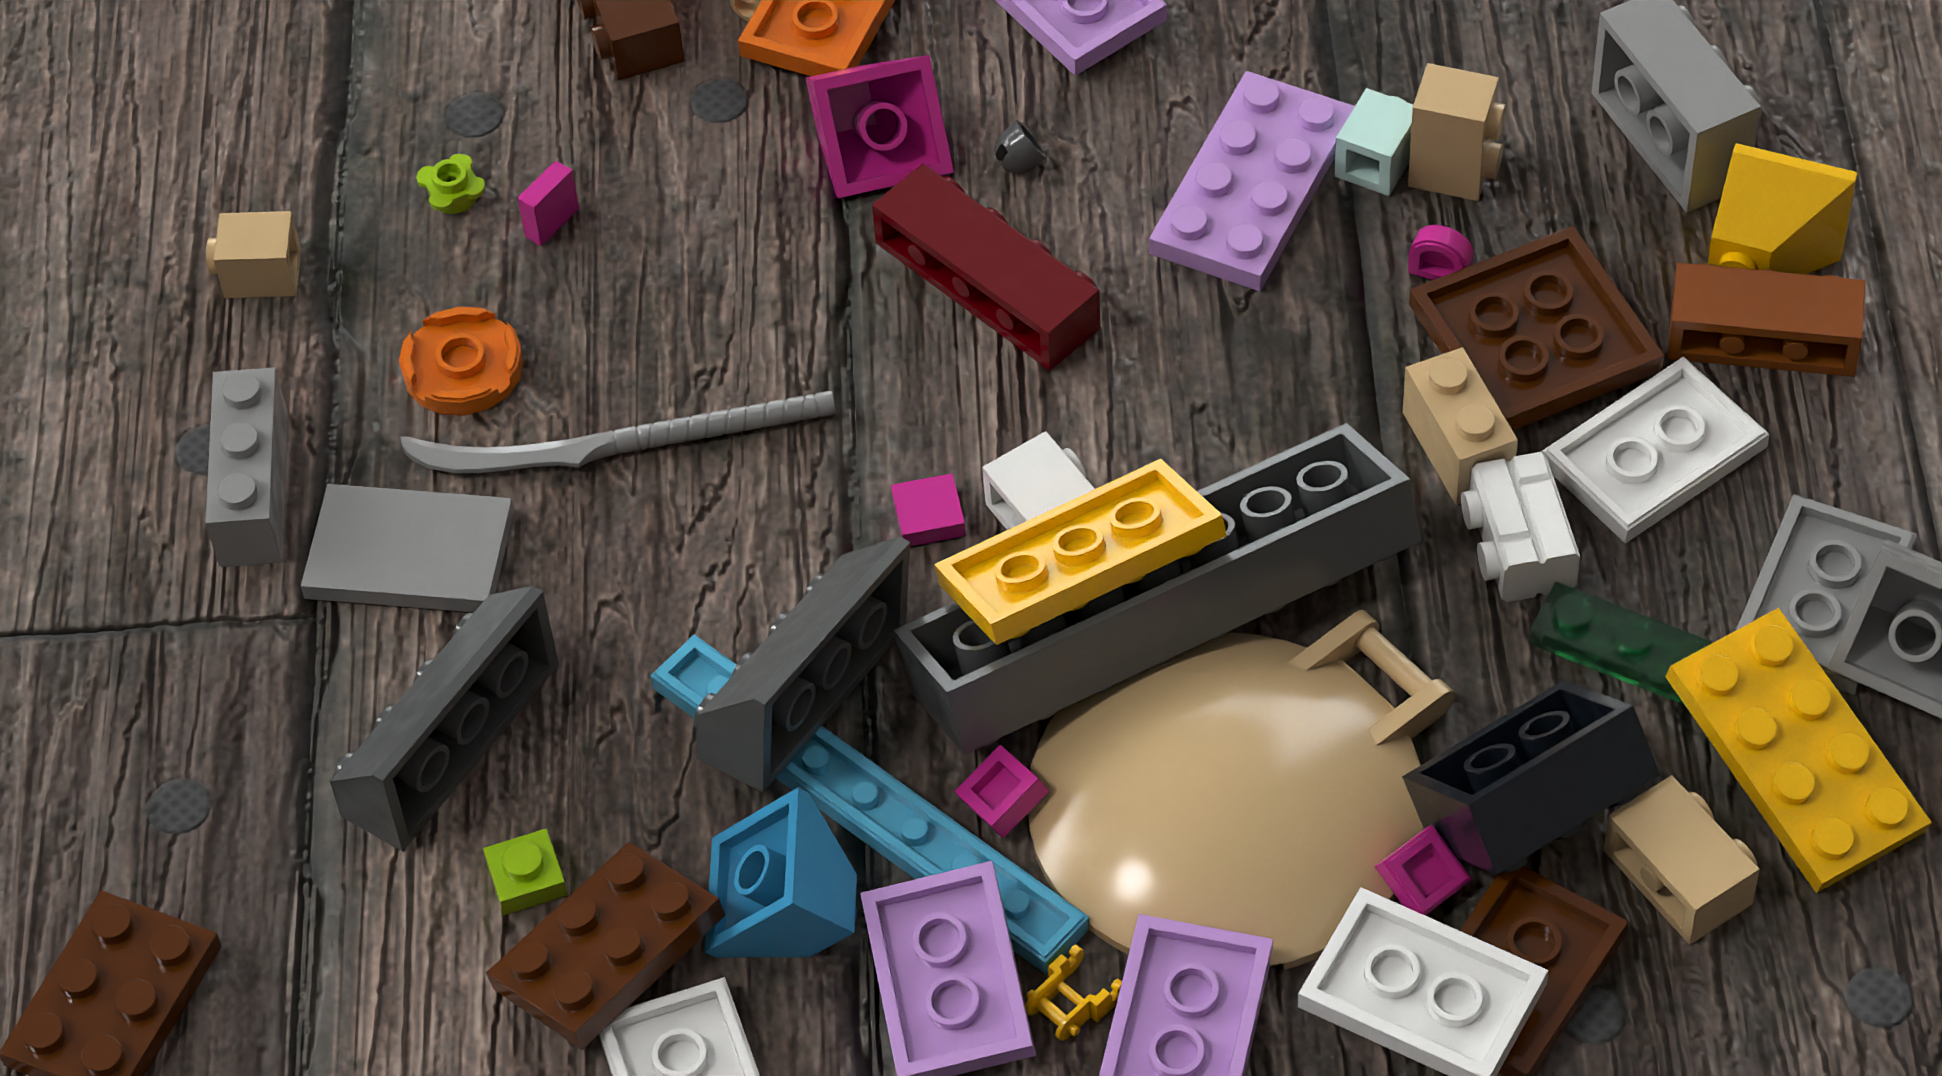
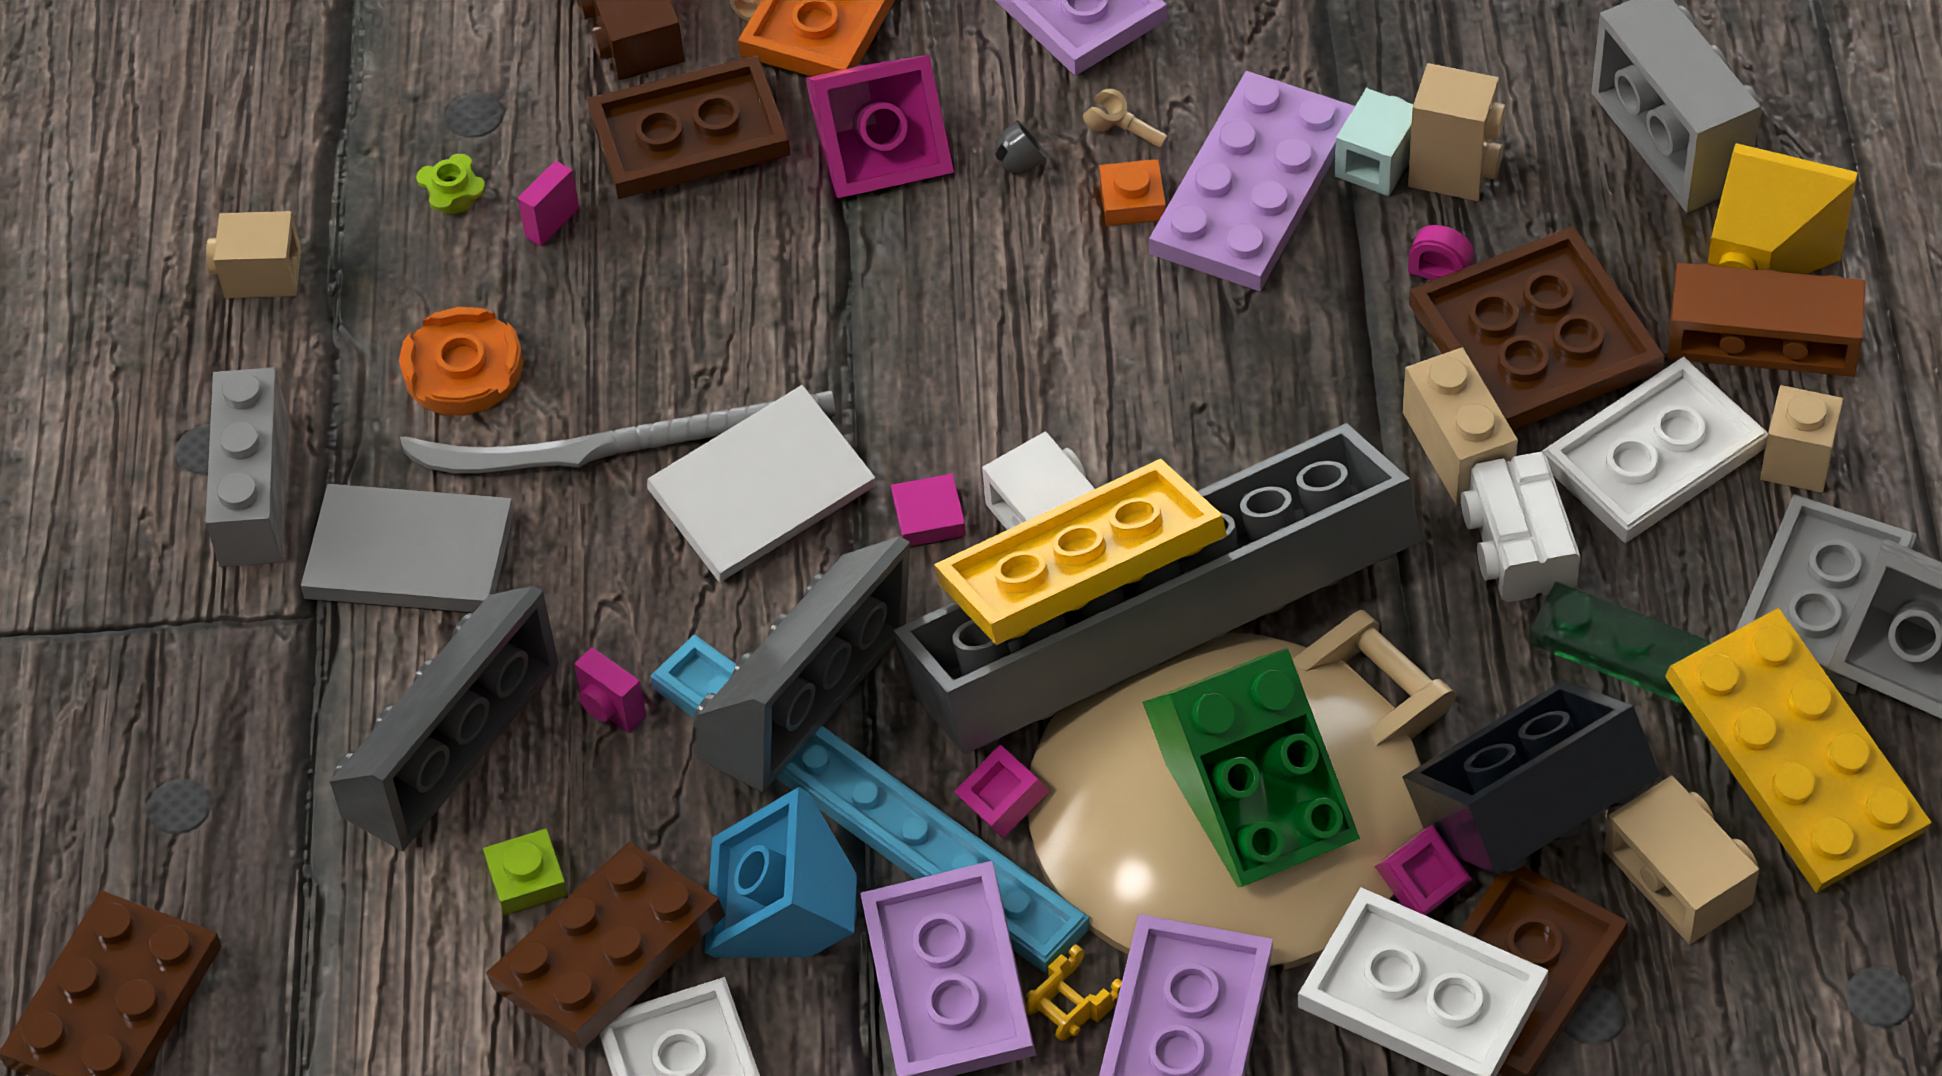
(609, 691): none -> dark pink plate
(688, 126): none -> reddish brown plate
(760, 483): none -> white tile
(987, 266): dark red brick -> none
(1118, 115): none -> tan hand
(1132, 192): none -> orange plate
(1253, 766): none -> green slope
(1801, 438): none -> tan brick

